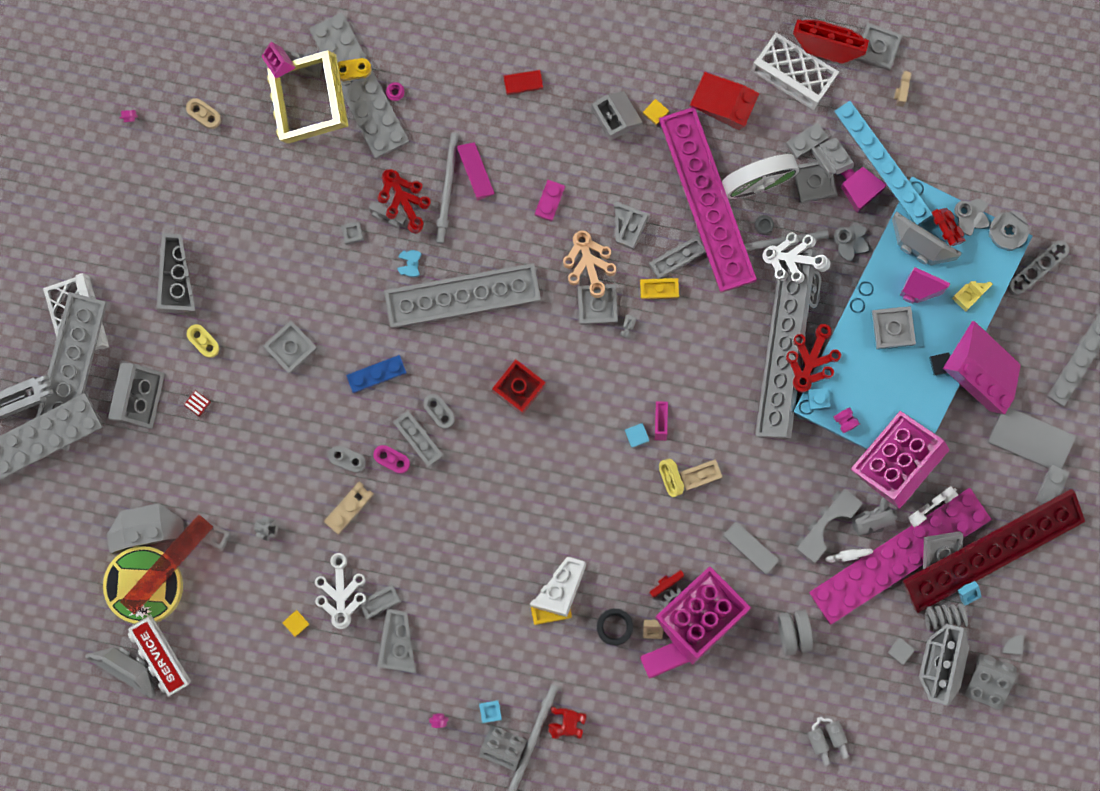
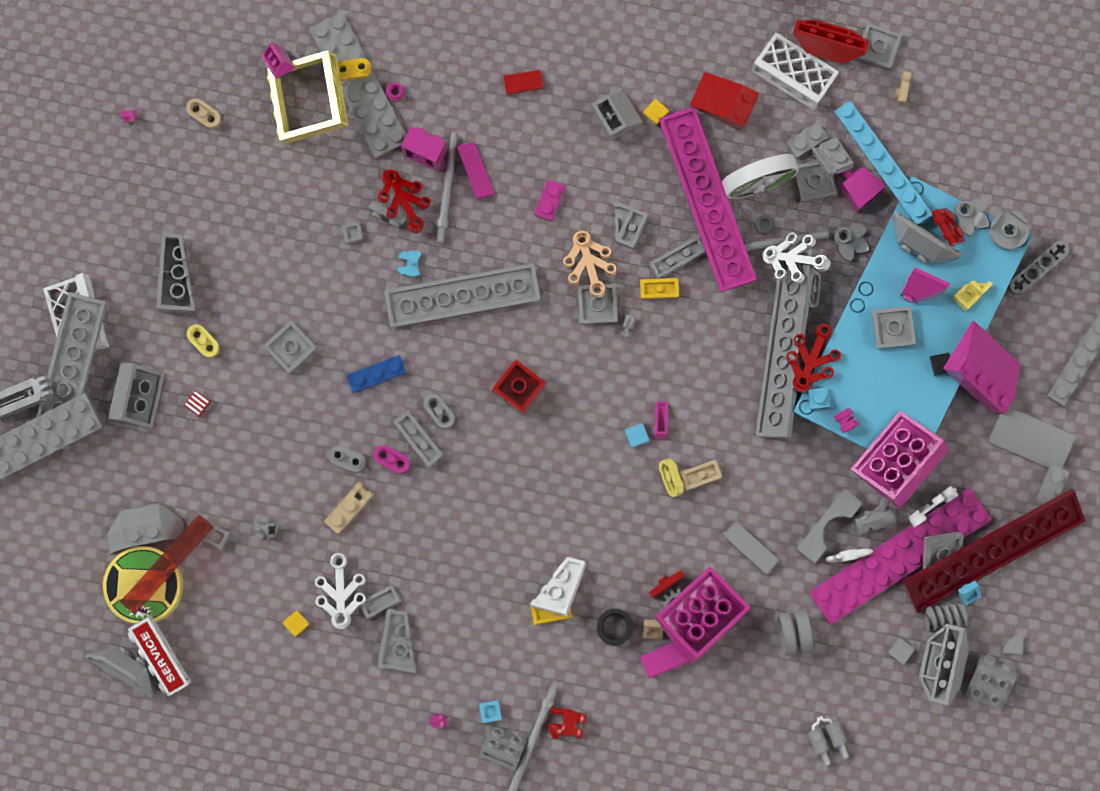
(424, 148): none -> dark pink brick

